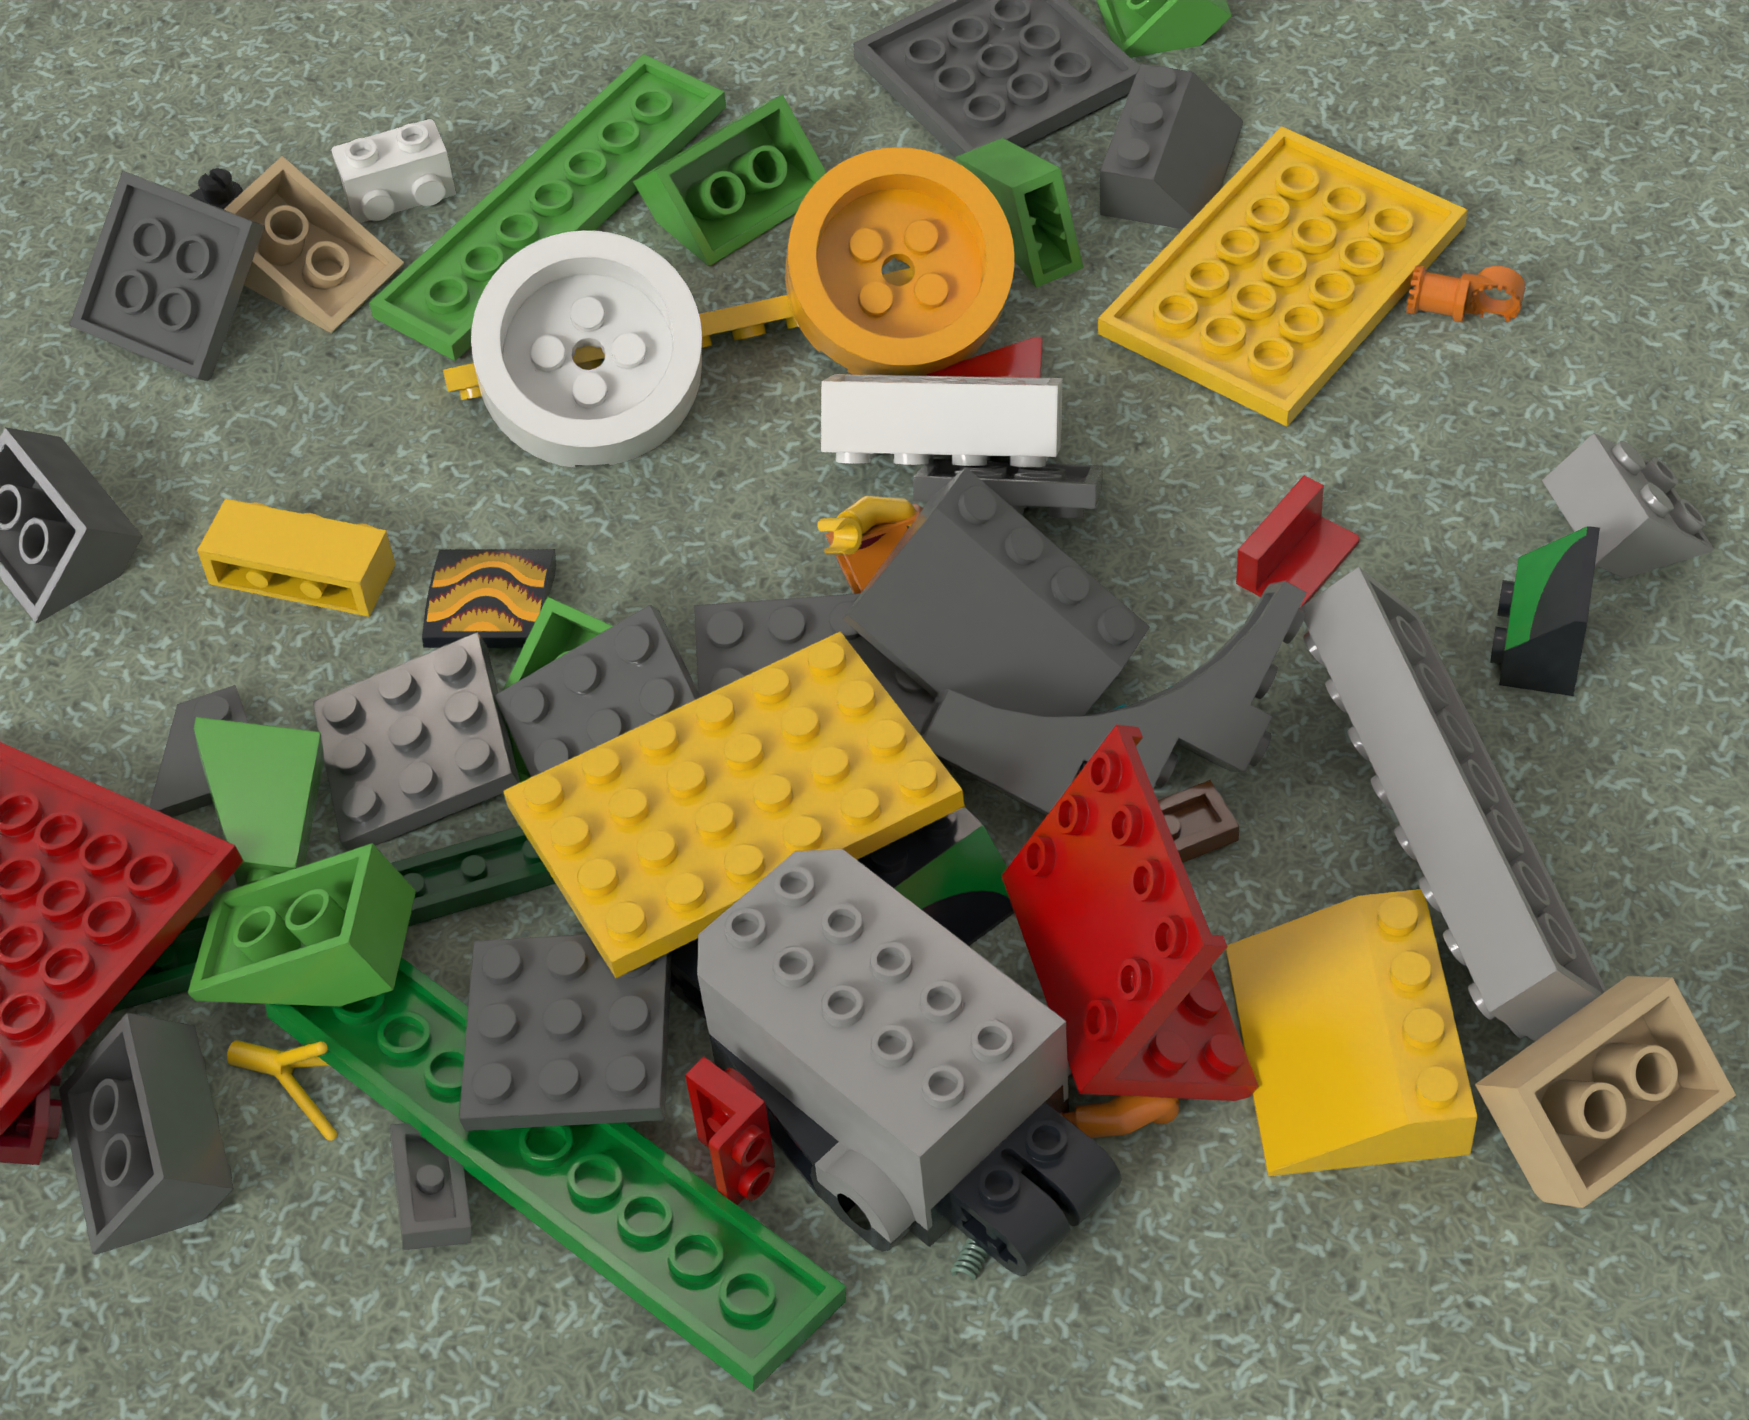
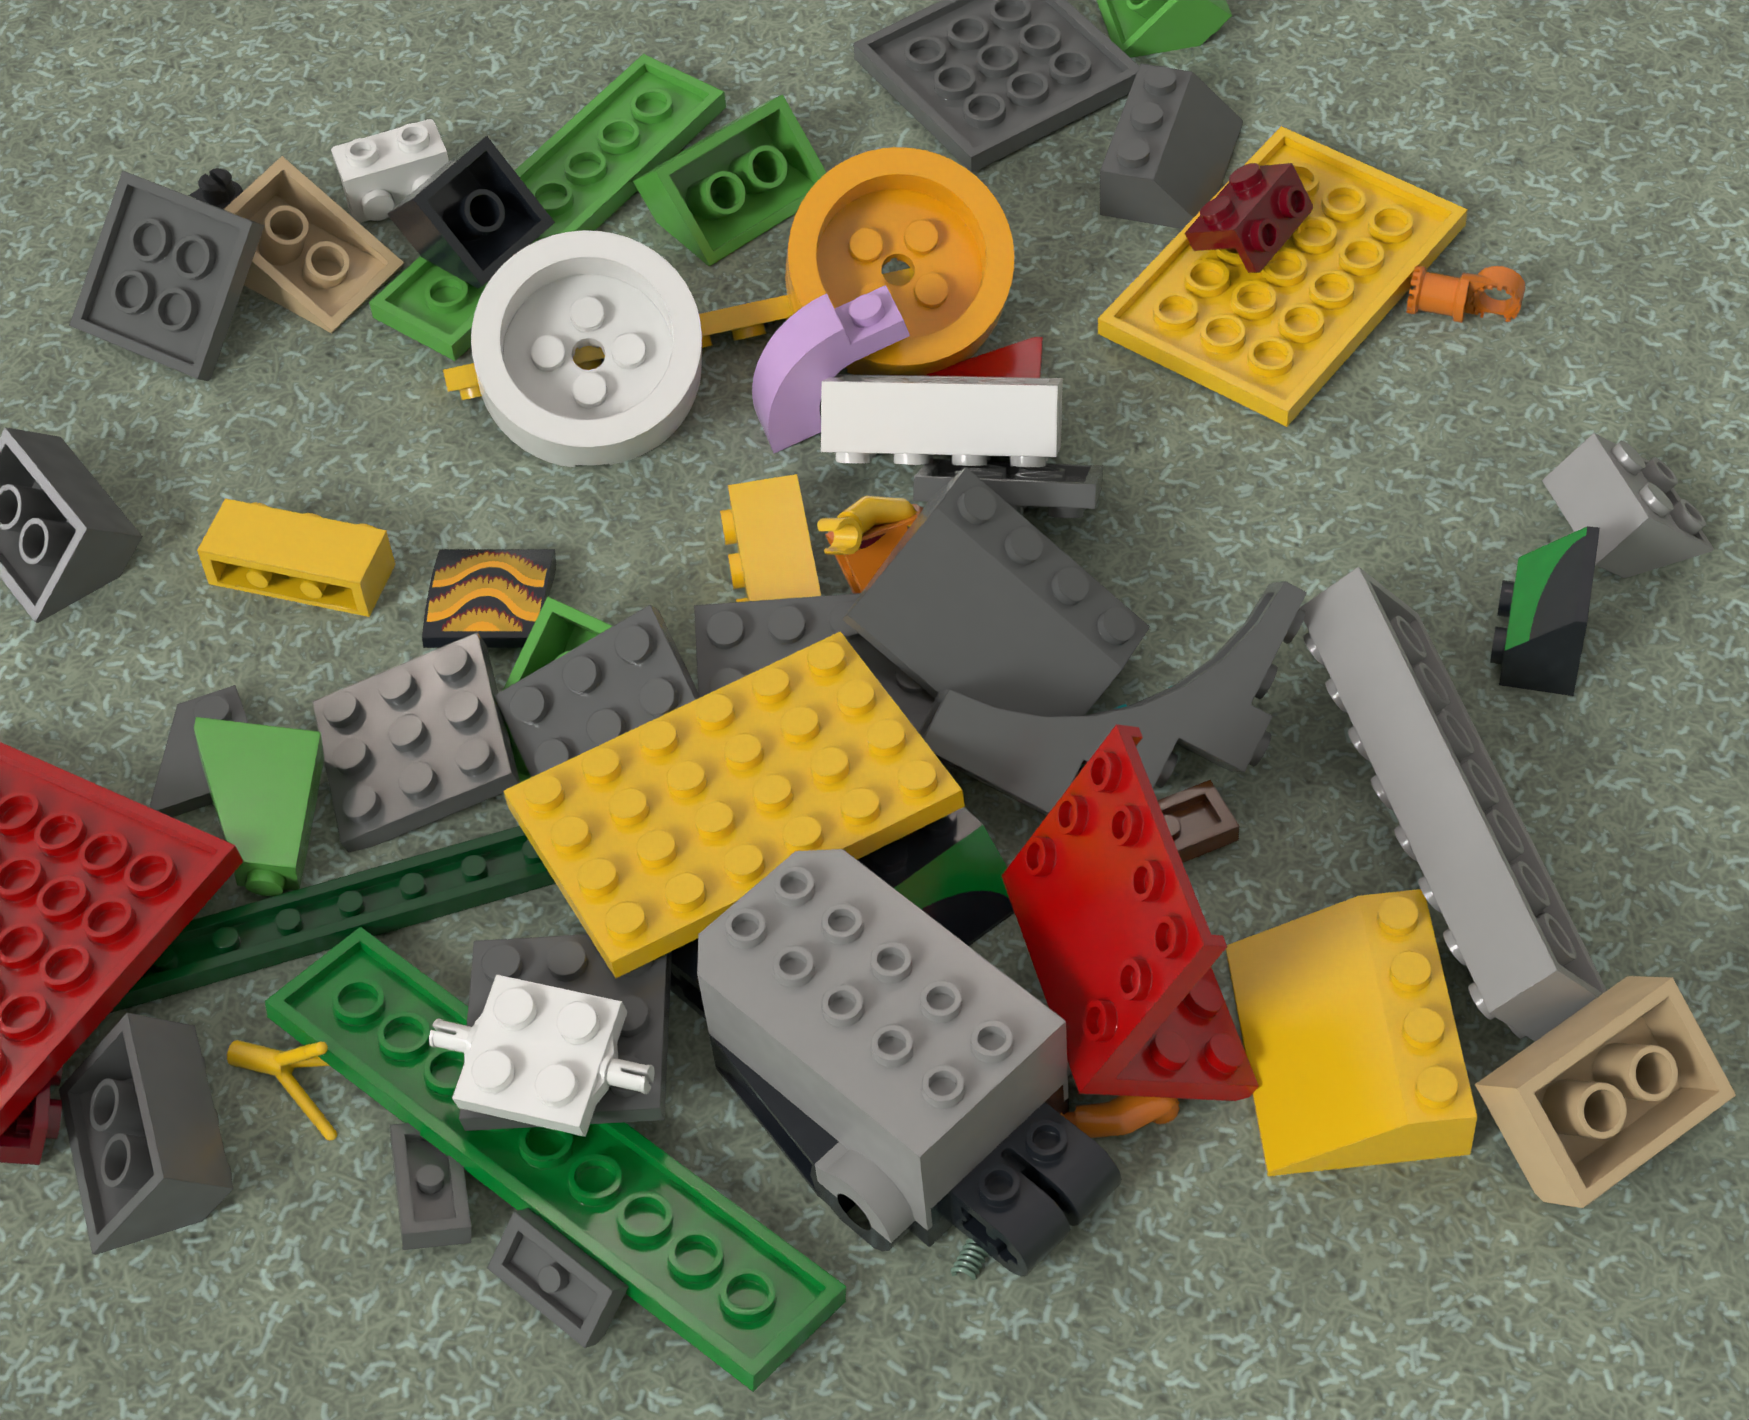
(307, 934): bright green slope -> none
(471, 214): none -> black slope
(541, 1055): none -> white plate
(557, 1277): none -> dark grey plate
(734, 1128): red bracket -> none
(771, 540): none -> yellow brick
(812, 348): none -> lavender arch
(1034, 206): bright green slope -> none
(1253, 214): none -> dark red bracket
(1294, 544): red panel -> none

